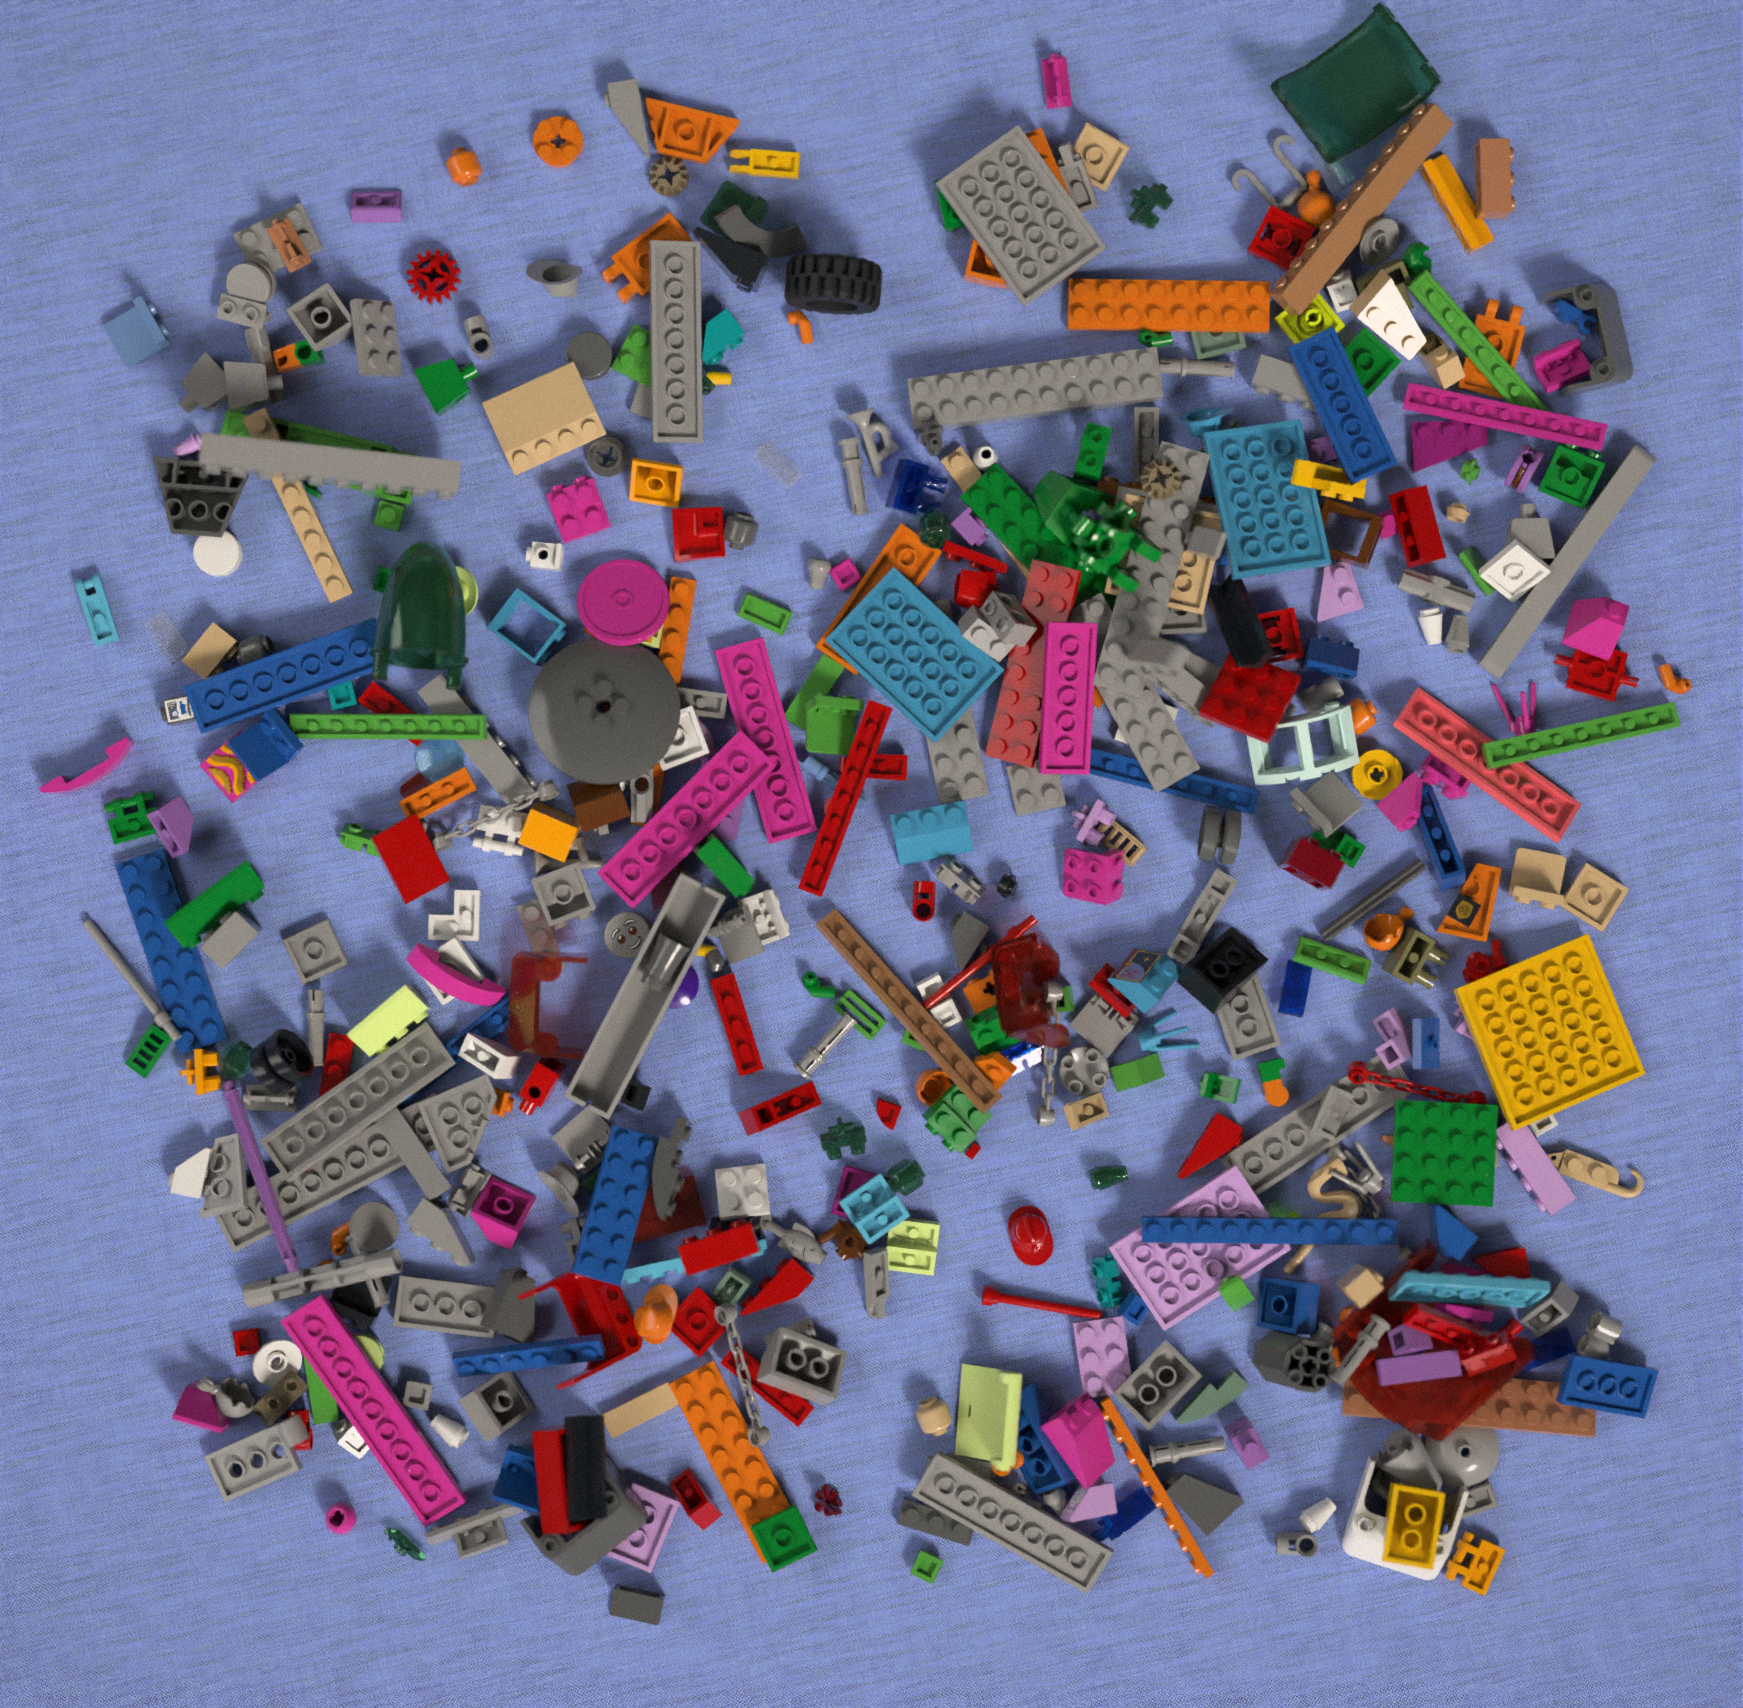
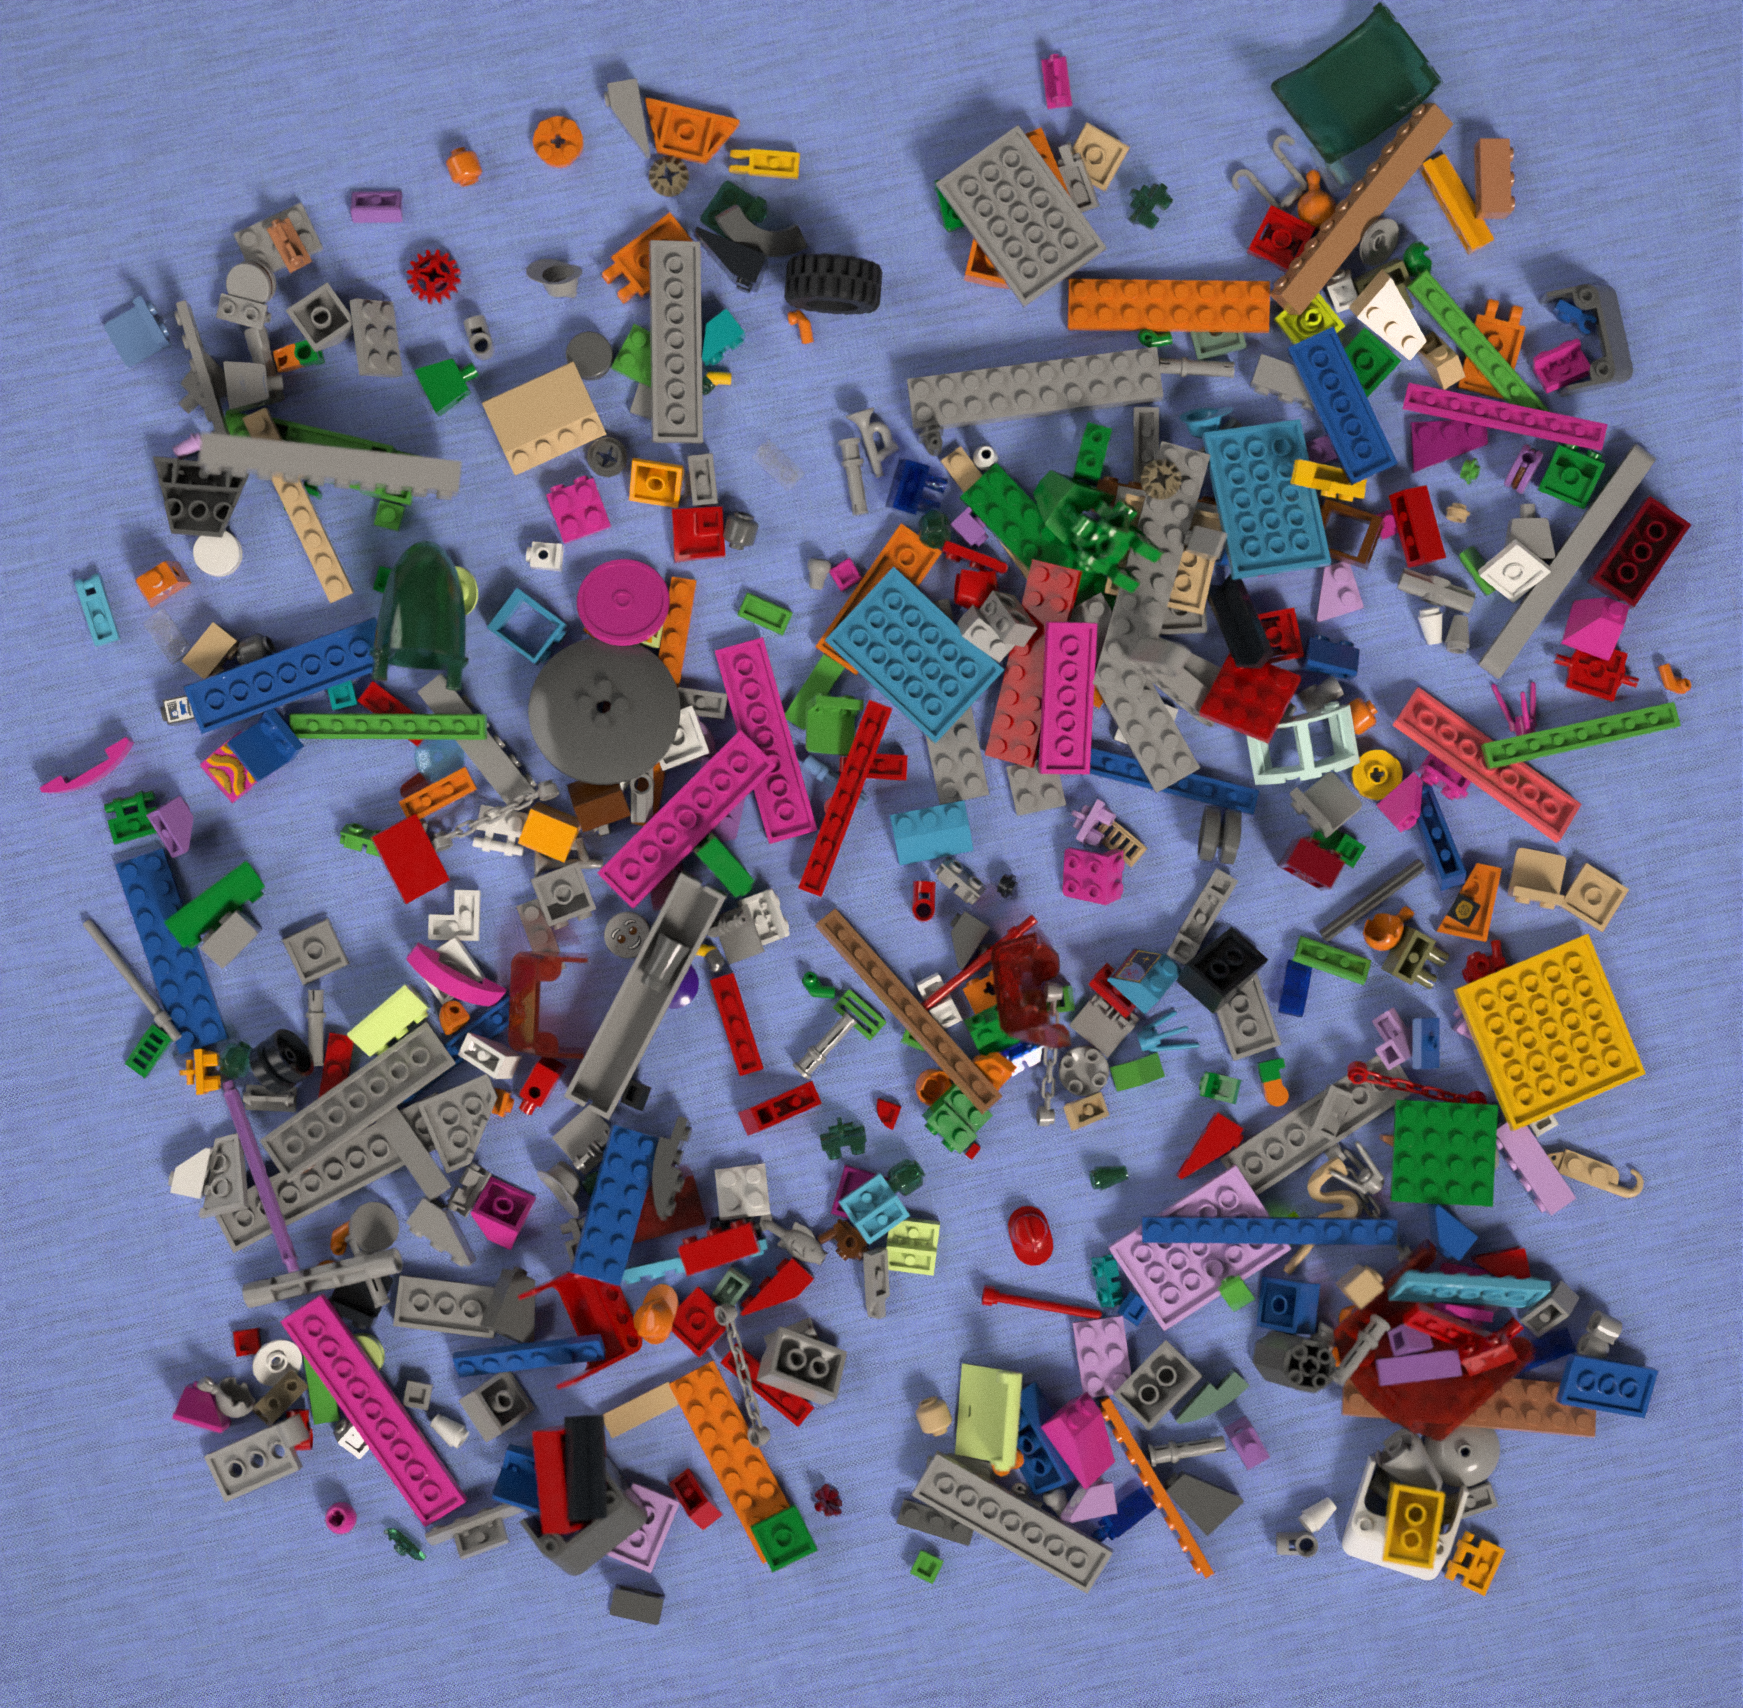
(162, 582): none -> orange torso
(200, 366): none -> light grey plate
(453, 1017): none -> orange piece
(702, 480): none -> light grey plate
(1639, 552): none -> dark red brick

